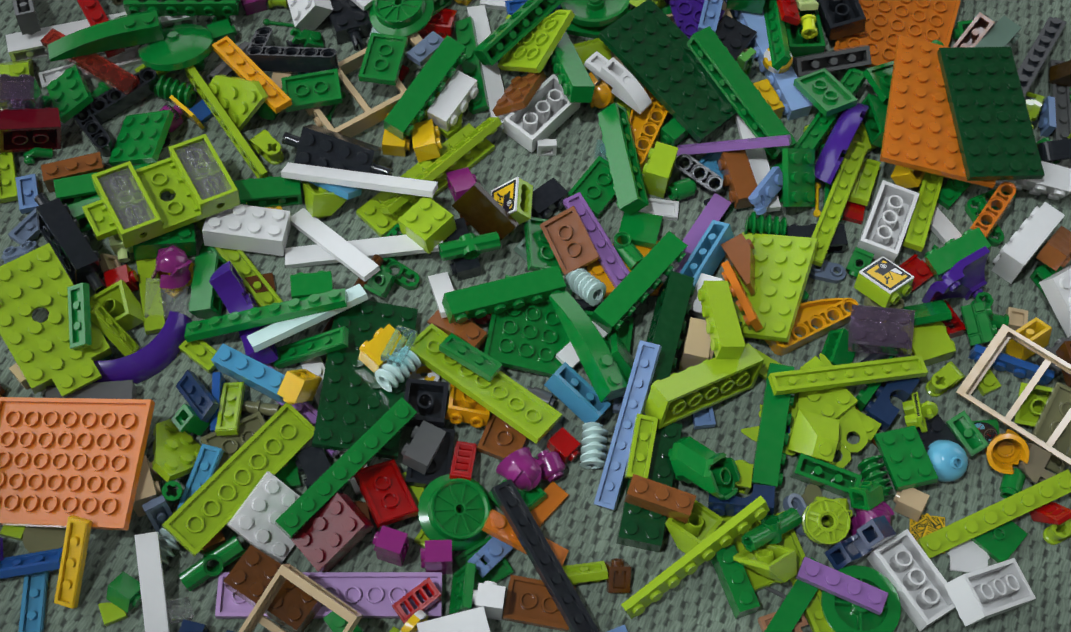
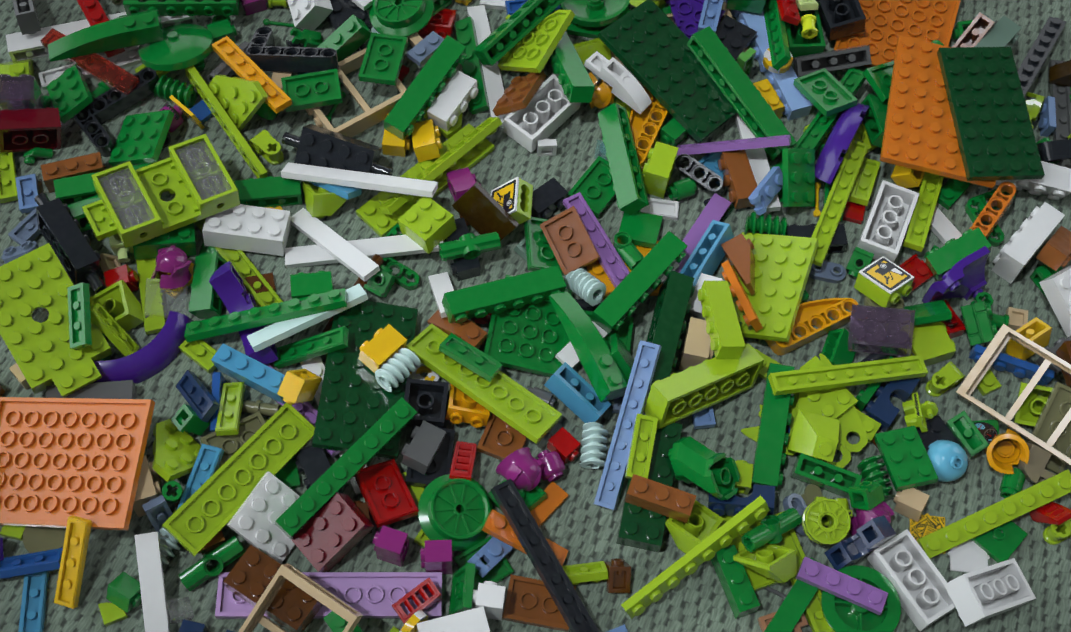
(347, 37): none -> green brick
(393, 358): clear light blue tile -> none

